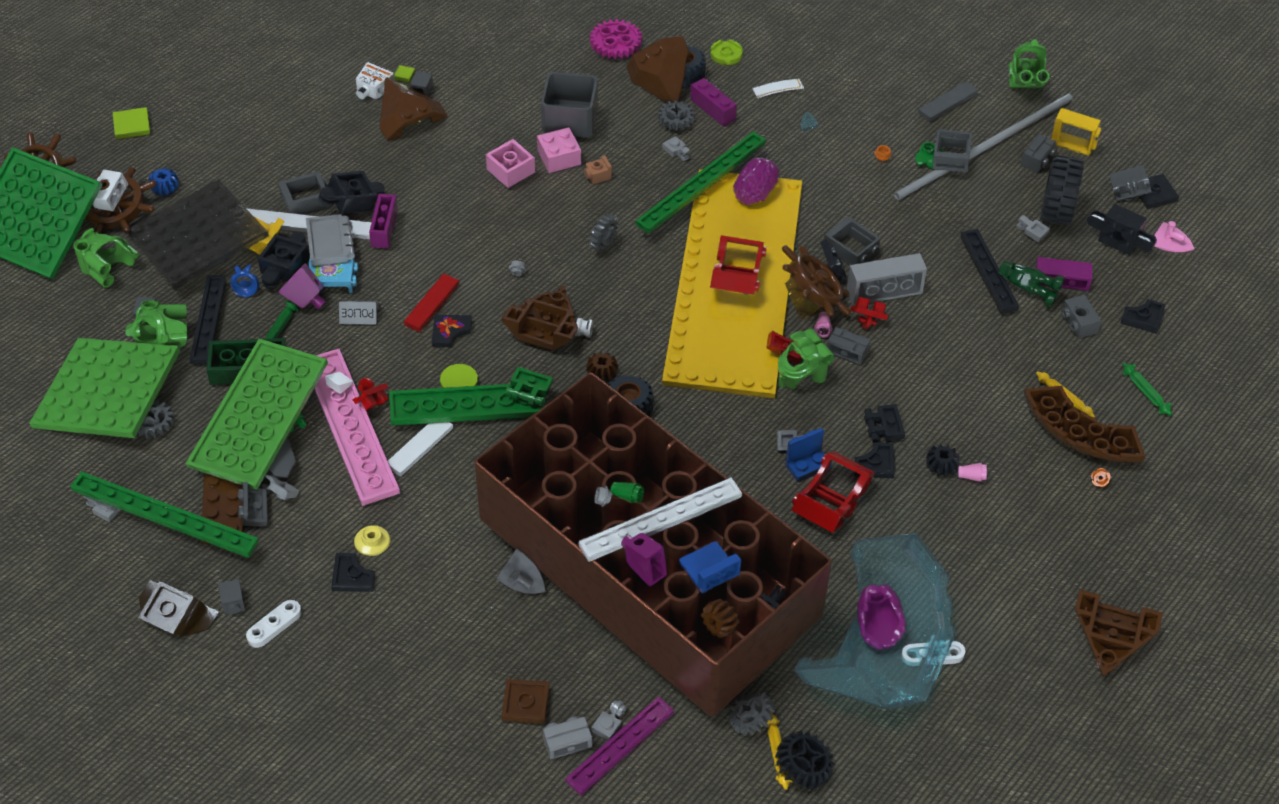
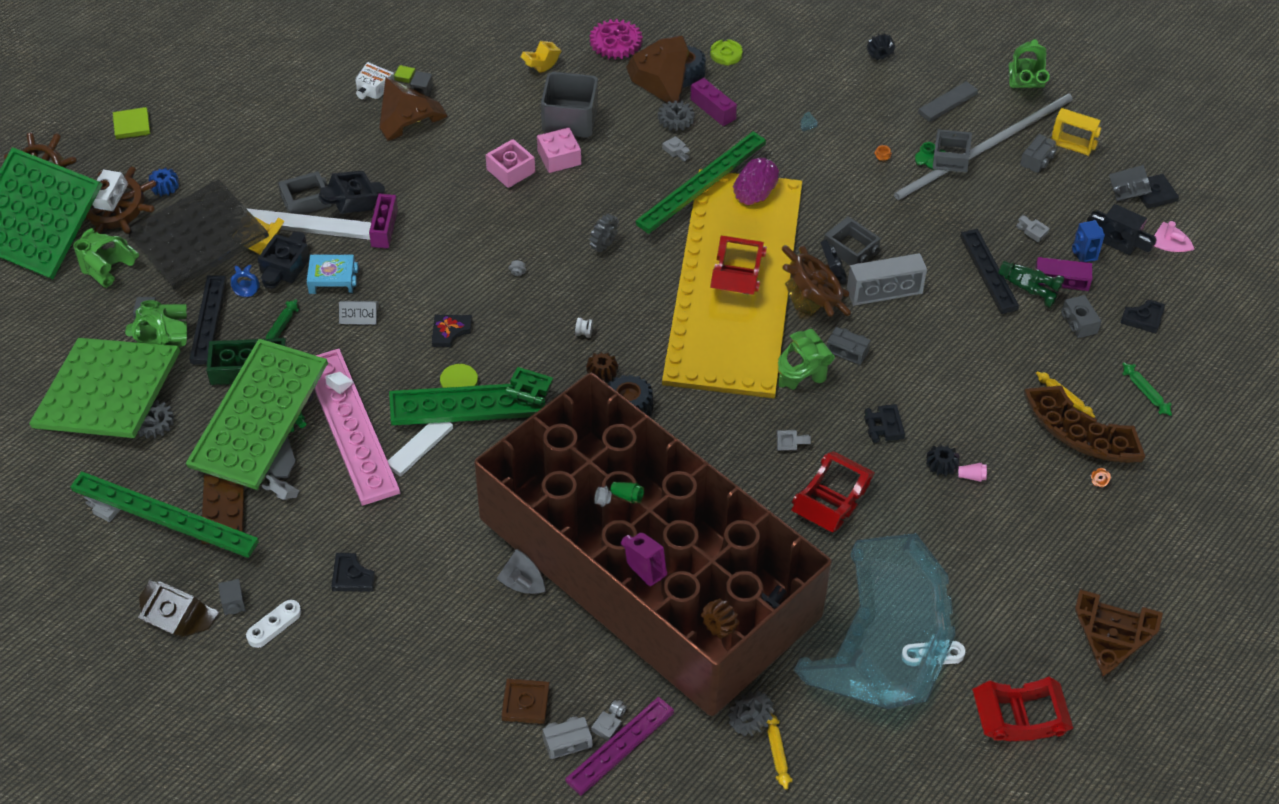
(253, 506): dark grey bracket -> none
(303, 288): magenta torso -> none
(329, 239): light grey hinge -> none
(371, 395): red hips -> none
(372, 546): light yellow piece -> none
(431, 302): red tile -> none
(543, 320): reddish brown wedge -> none
(544, 57): none -> yellow brick
(598, 170): nougat brick -> none
(661, 518): white tile -> none
(710, 566): blue bracket -> none
(776, 87): white sticker -> none
(779, 343): red plate -> none
(801, 766): black gear -> none
(805, 454): blue bracket -> none
(823, 325): bright pink cone -> none
(877, 312): red hips -> none
(879, 460): black tile -> none
(880, 46): none -> black gear
(880, 616): magenta hair -> none
(991, 694): none -> red window
(1062, 189): black tyre -> none
(1088, 241): none -> blue brick

